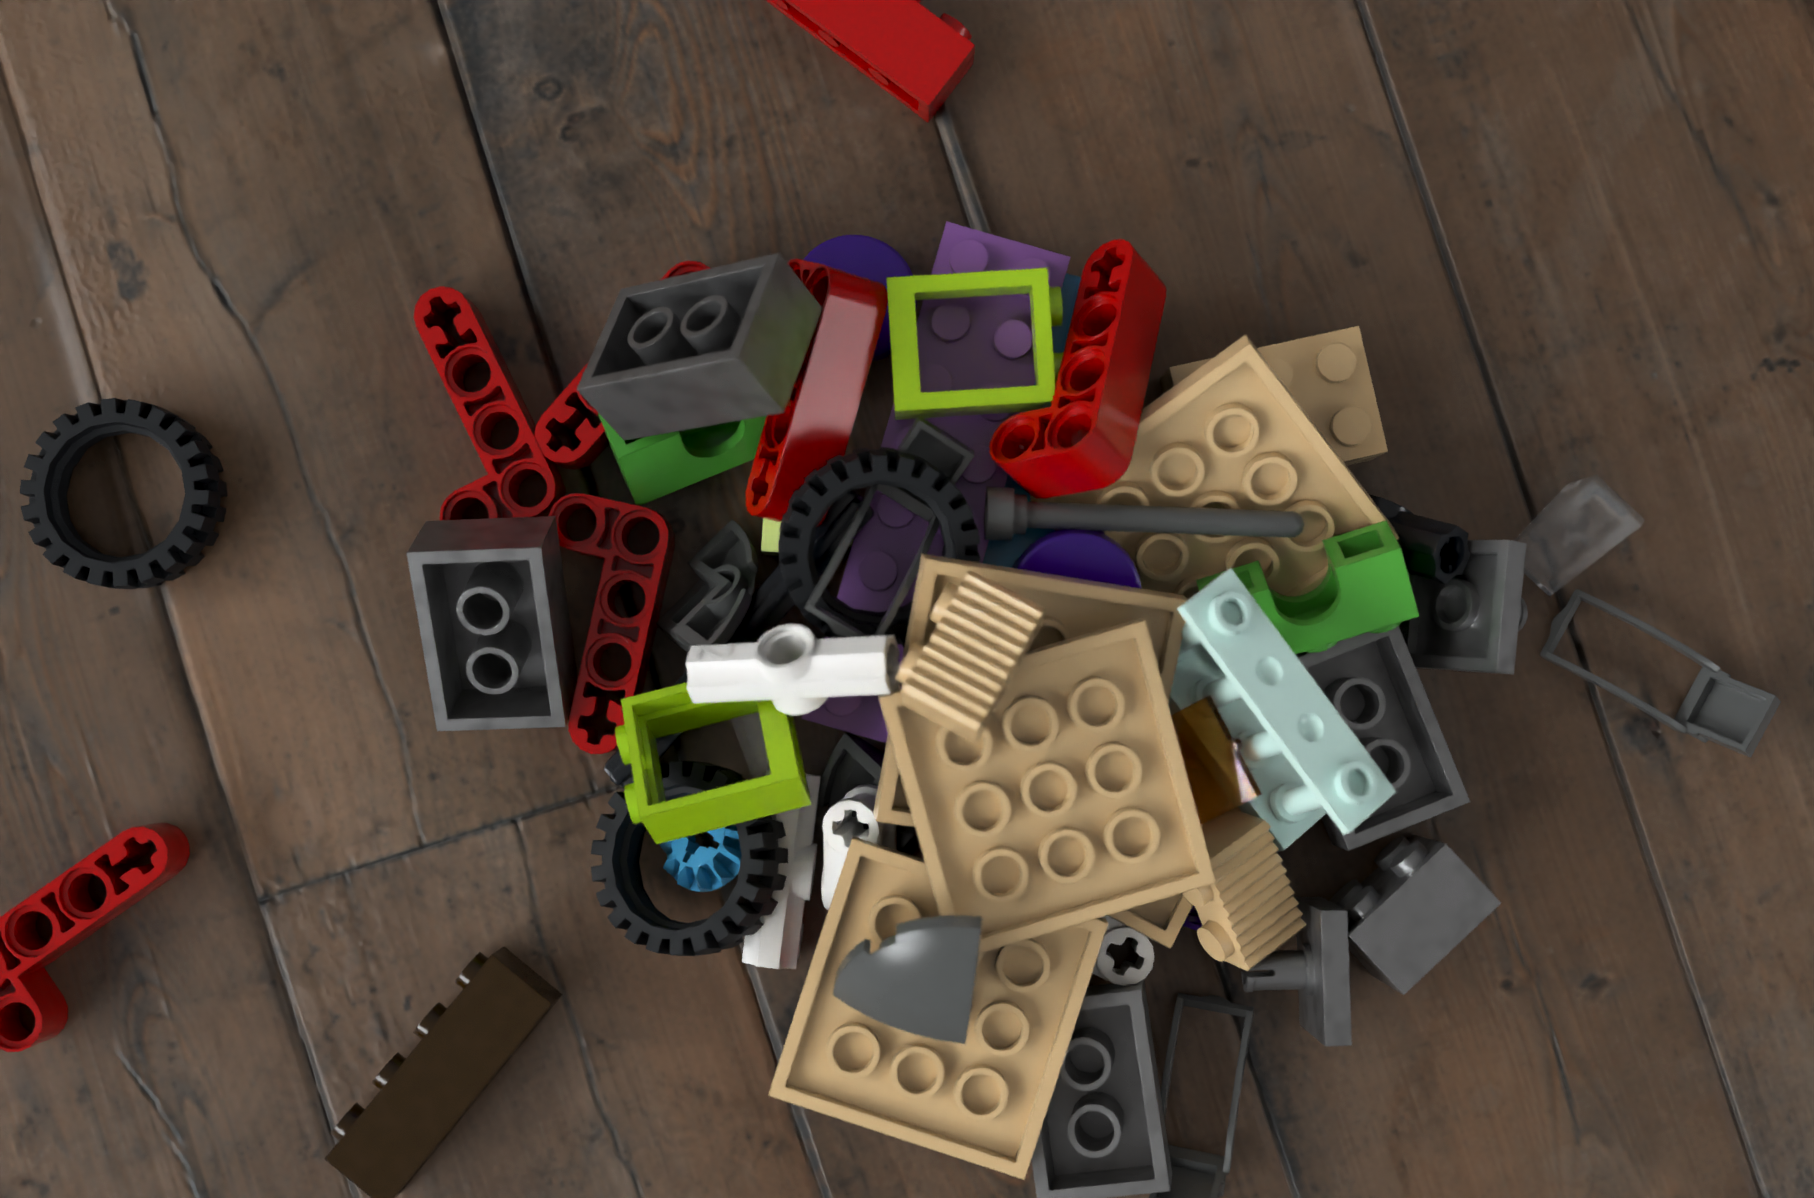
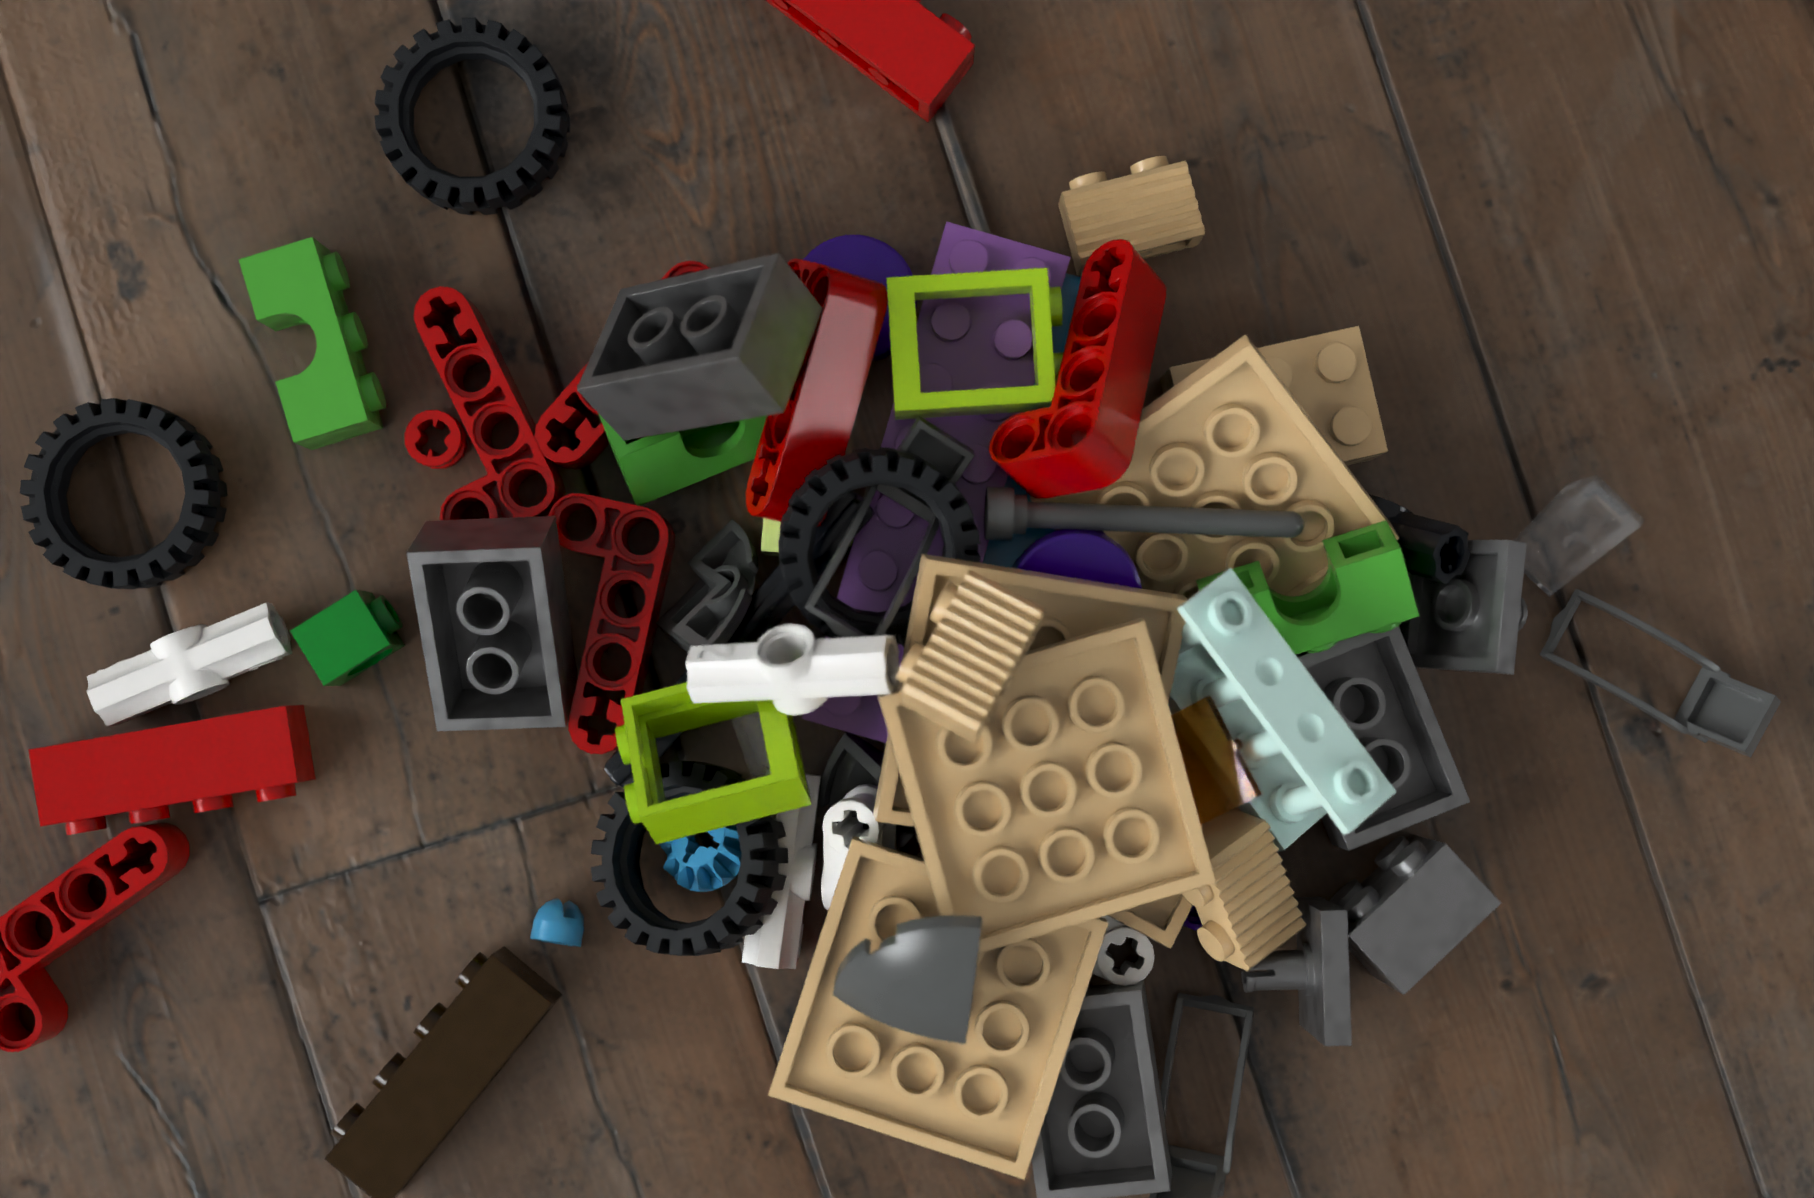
(172, 765): none -> red brick
(189, 664): none -> white piece
(334, 393): none -> bright green arch
(349, 636): none -> green brick
(416, 438): none -> red bush
(421, 64): none -> black tyre
(558, 924): none -> dark azure hinge
(1148, 208): none -> tan brick

